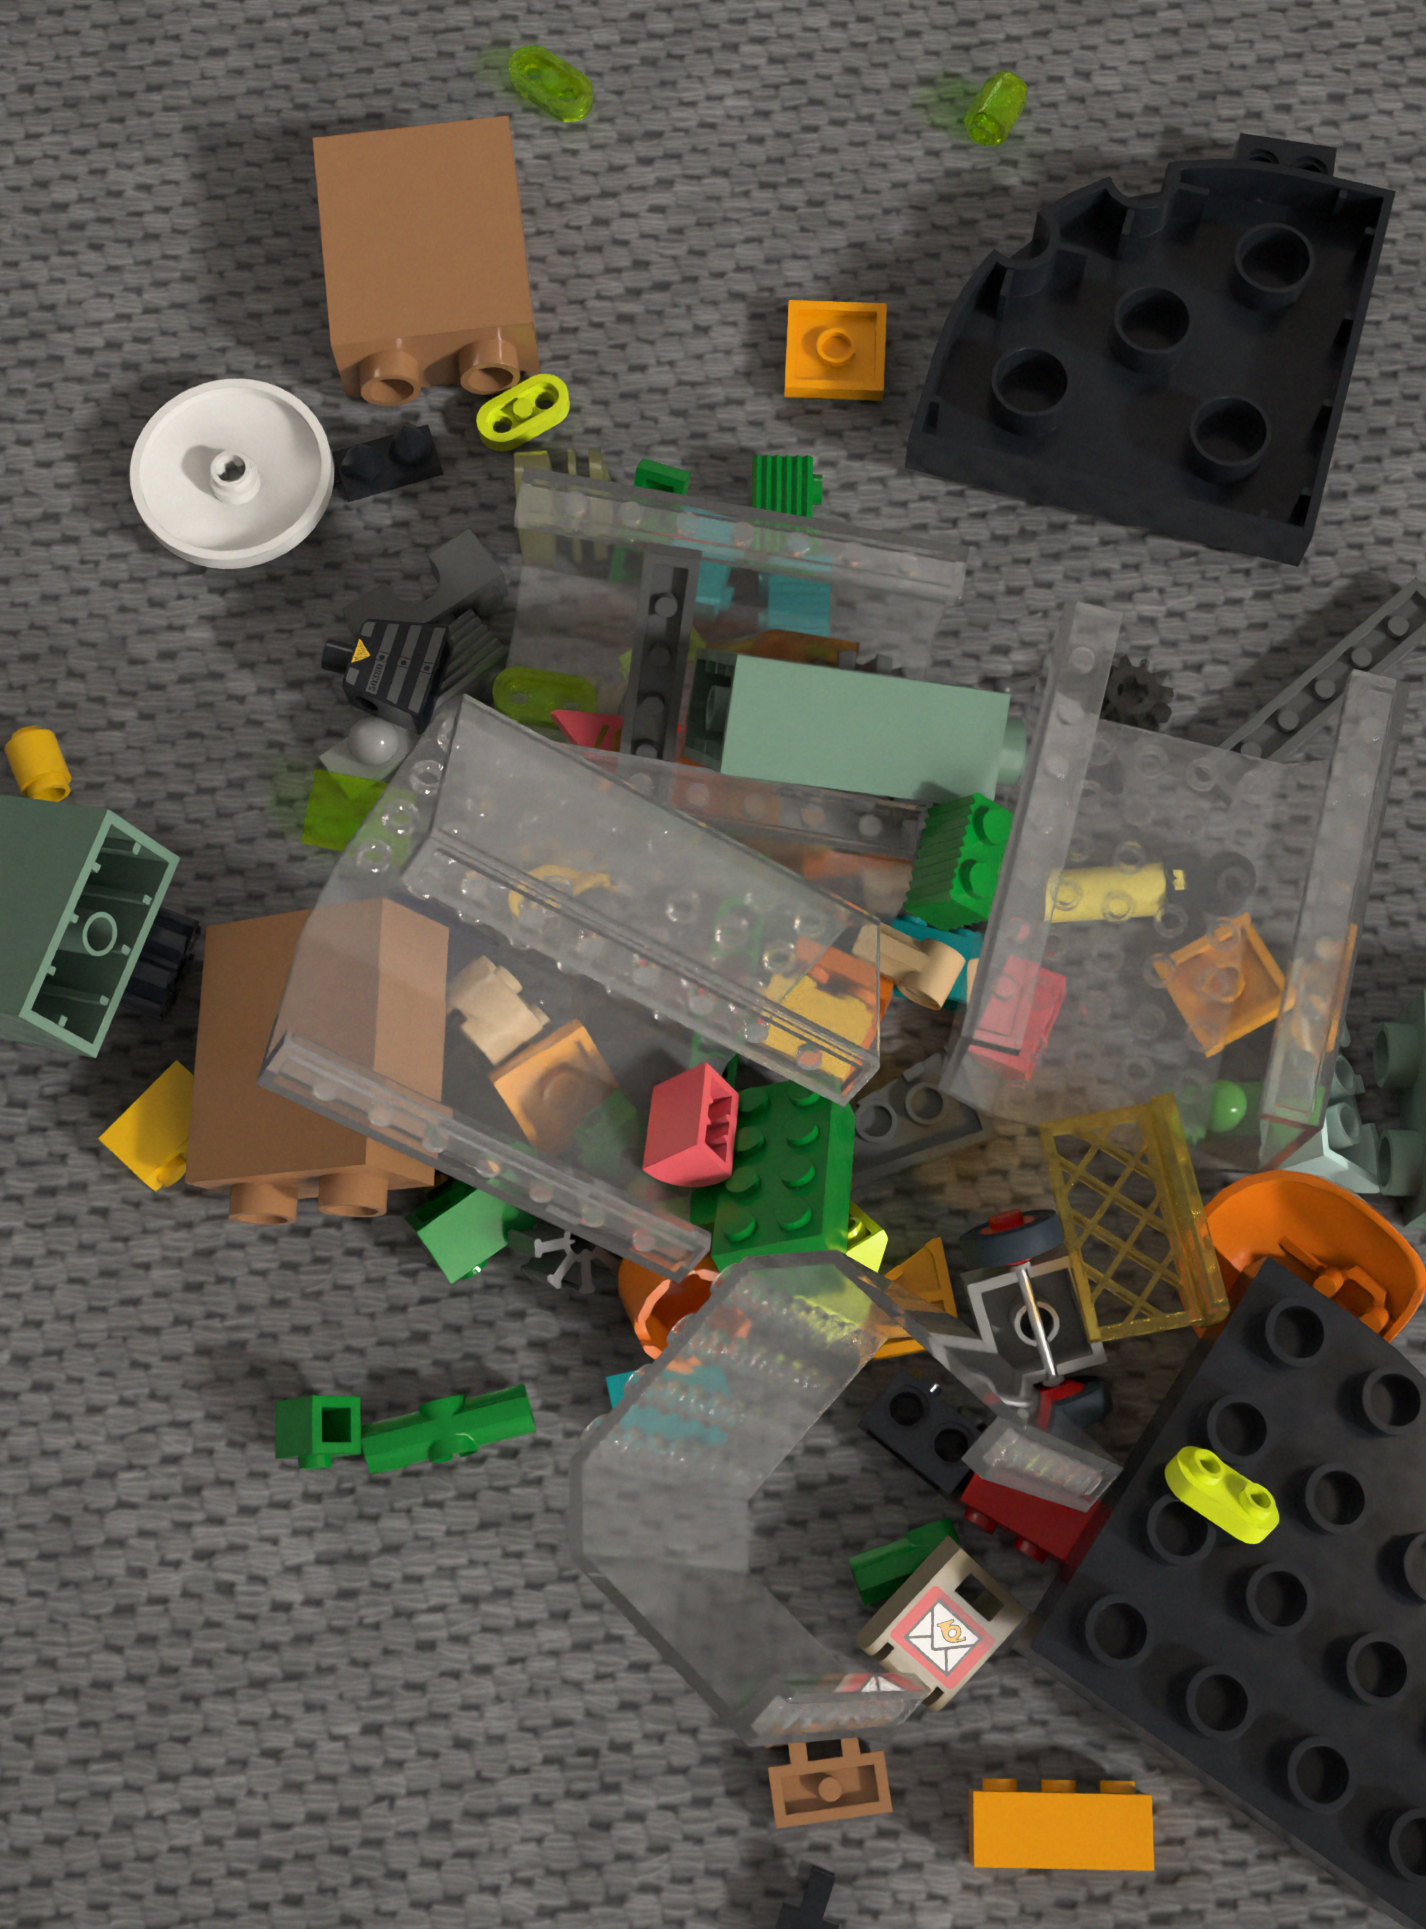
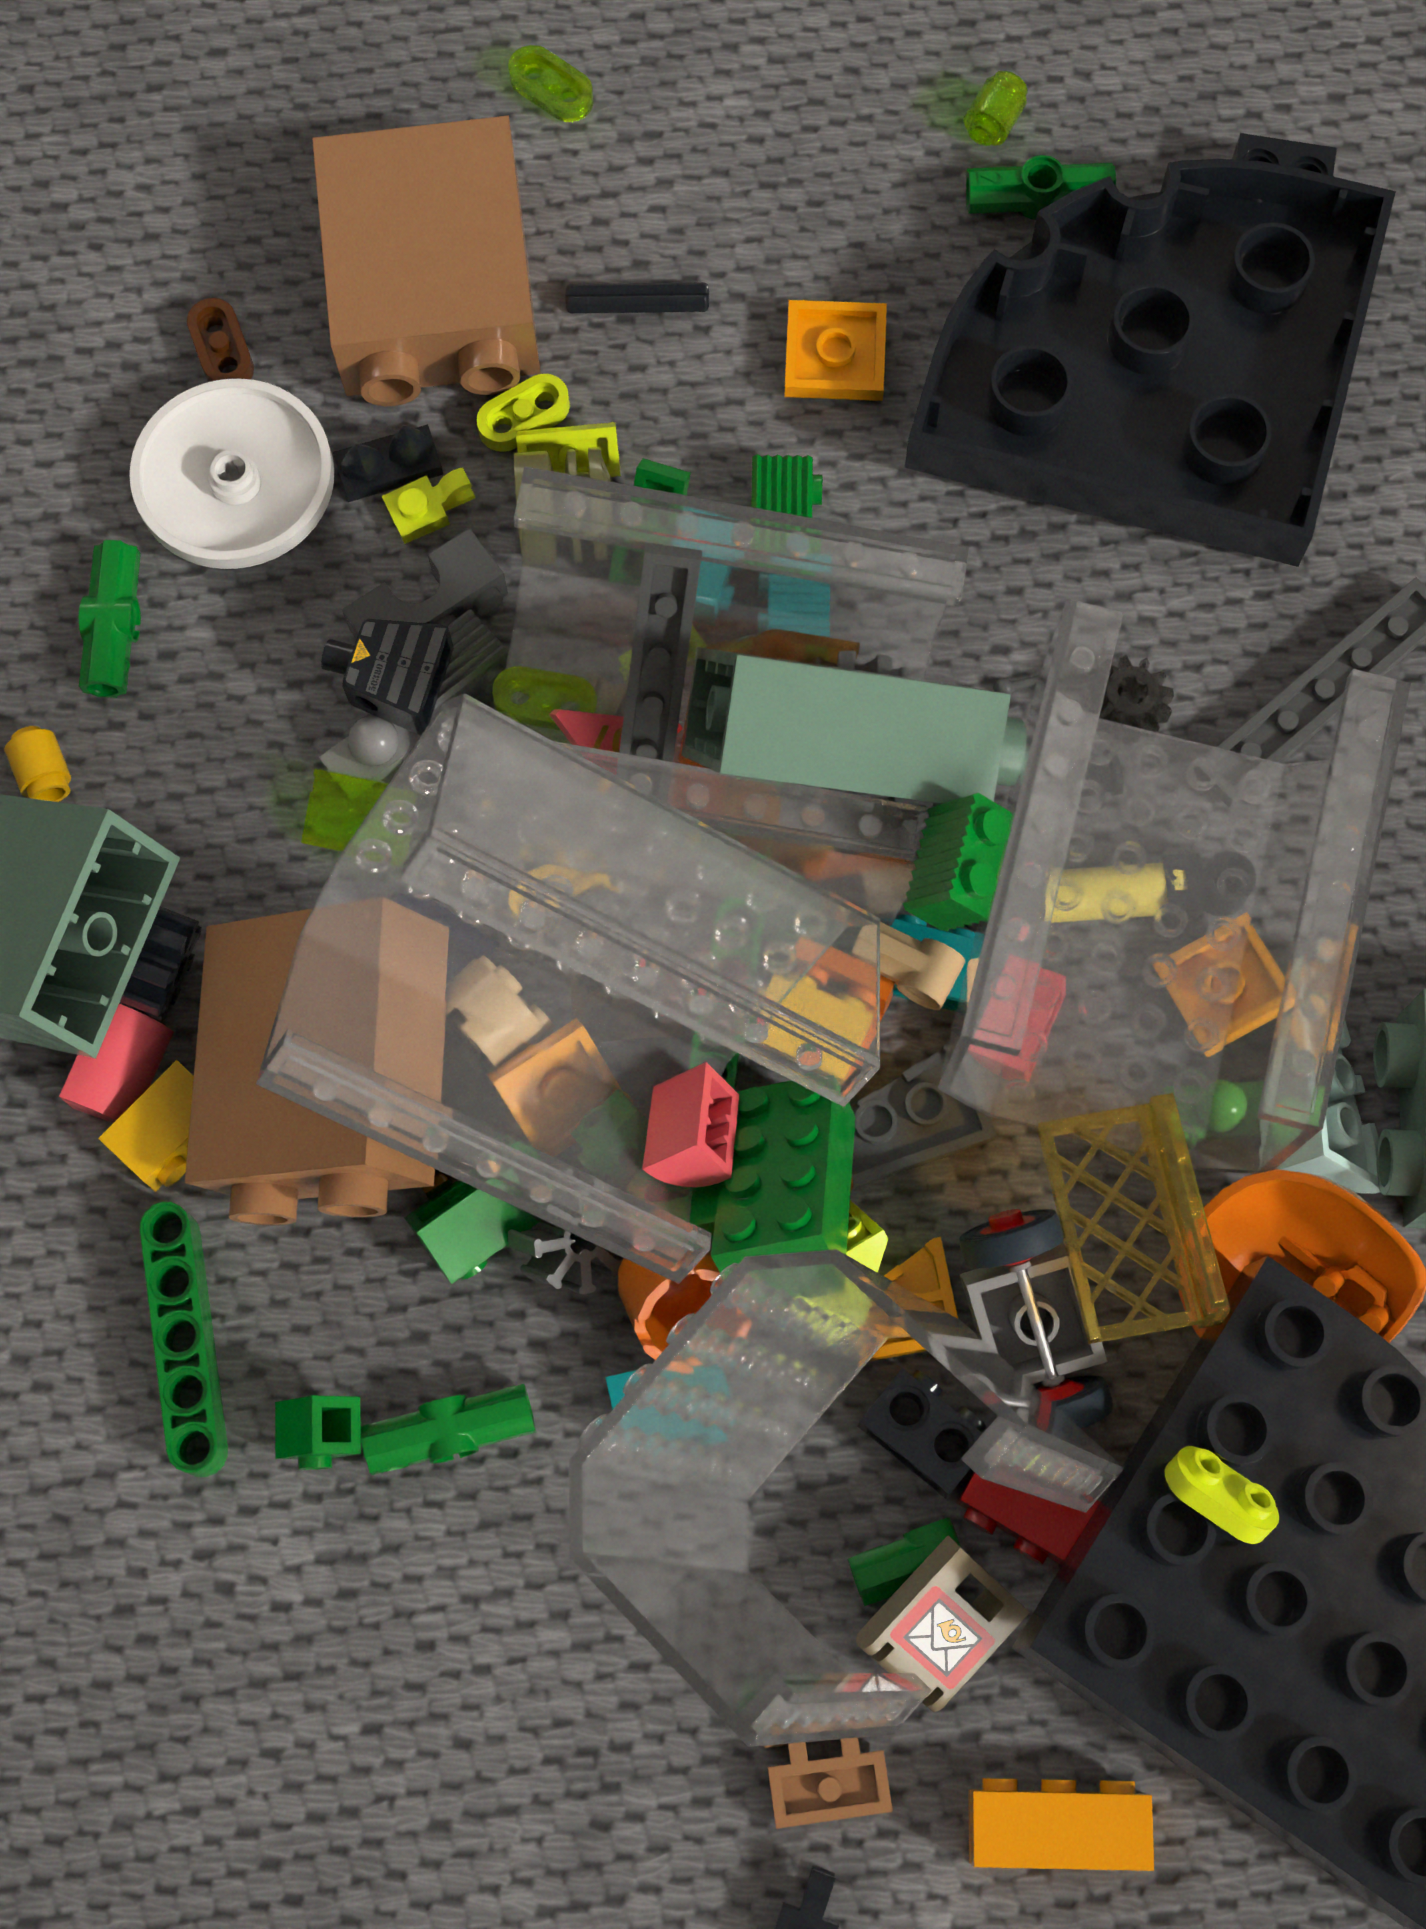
(109, 619): none -> green piece
(122, 1067): none -> coral brick
(169, 1316): none -> green beam
(221, 347): none -> reddish brown plate
(421, 508): none -> neon yellow plate
(578, 437): none -> neon yellow plate
(637, 297): none -> black axle
(1015, 187): none -> green piece

